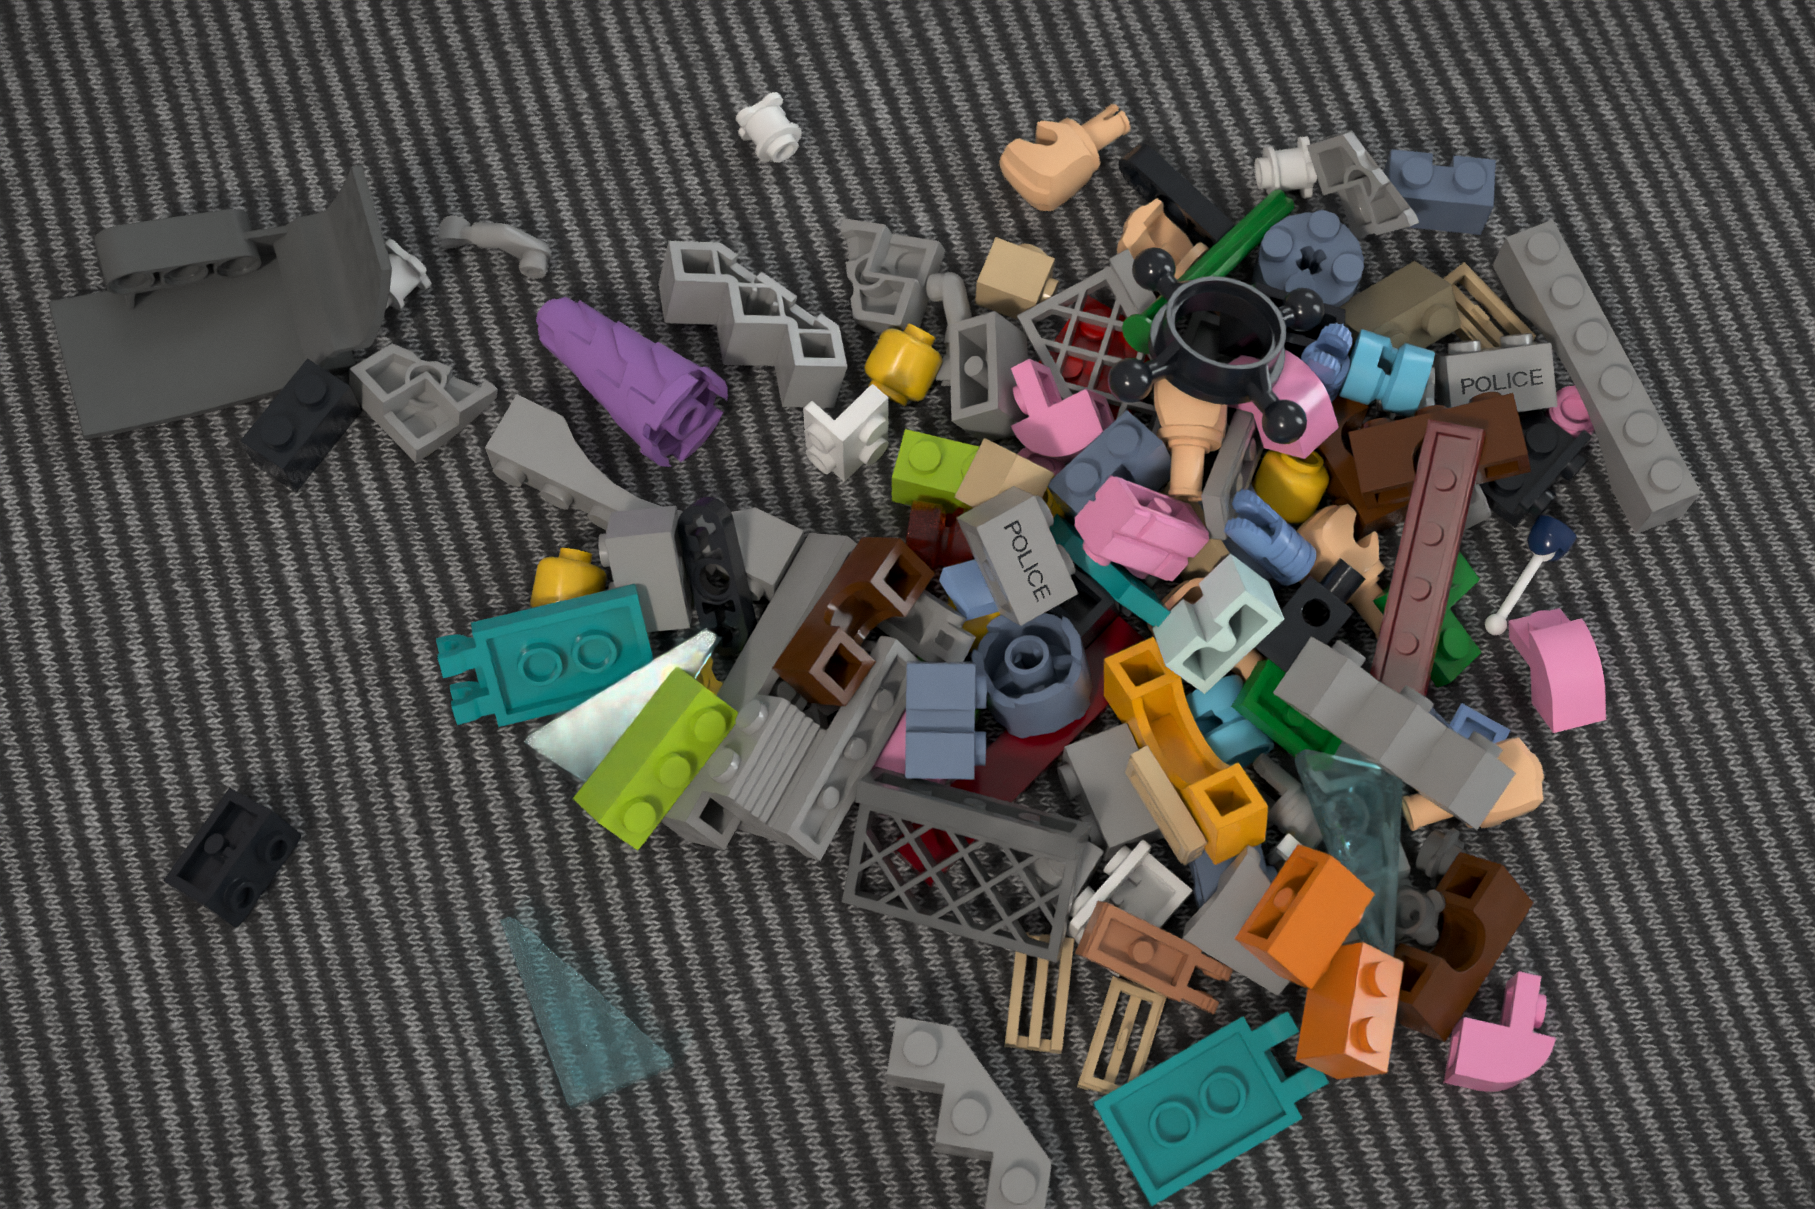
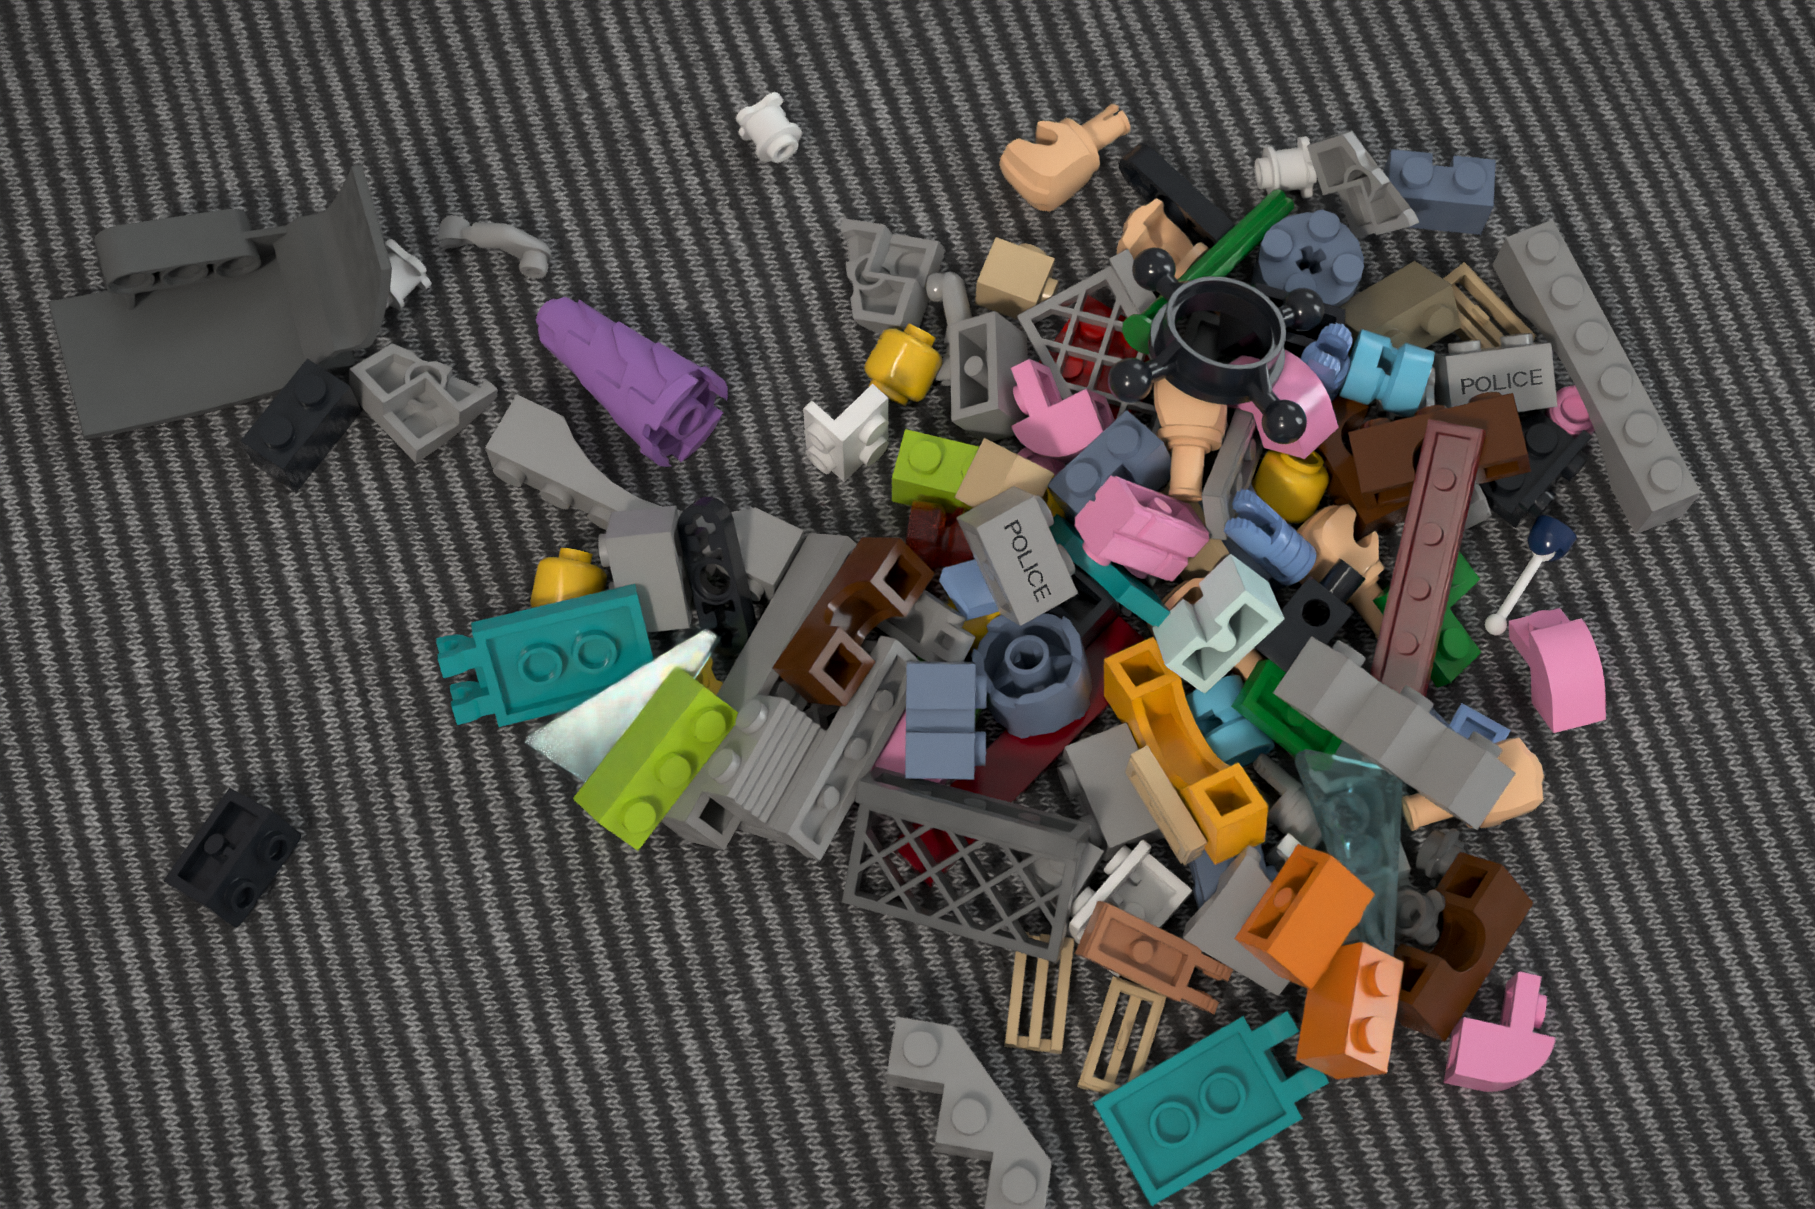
(585, 1035): clear light blue wing -> none
(754, 321): light grey brick -> none

